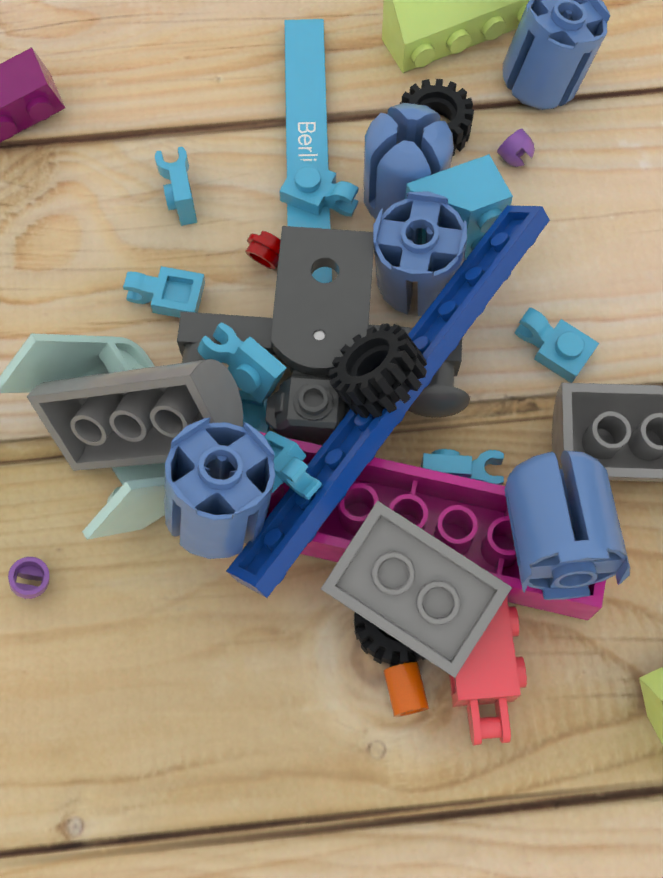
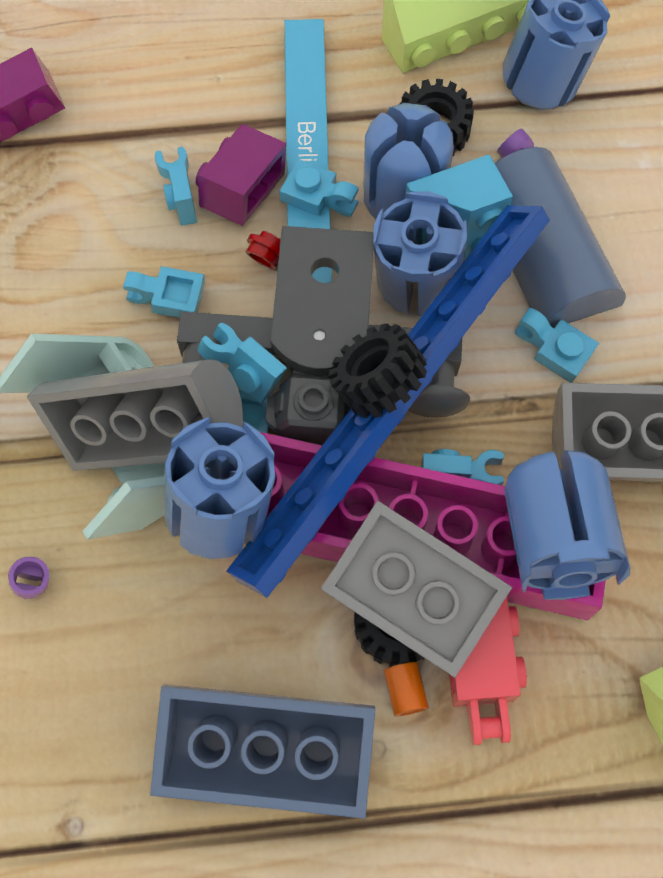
(241, 174): none -> magenta brick
(263, 751): none -> sand blue brick
(290, 466): medium azure plate -> none
(565, 267): none -> sand blue brick

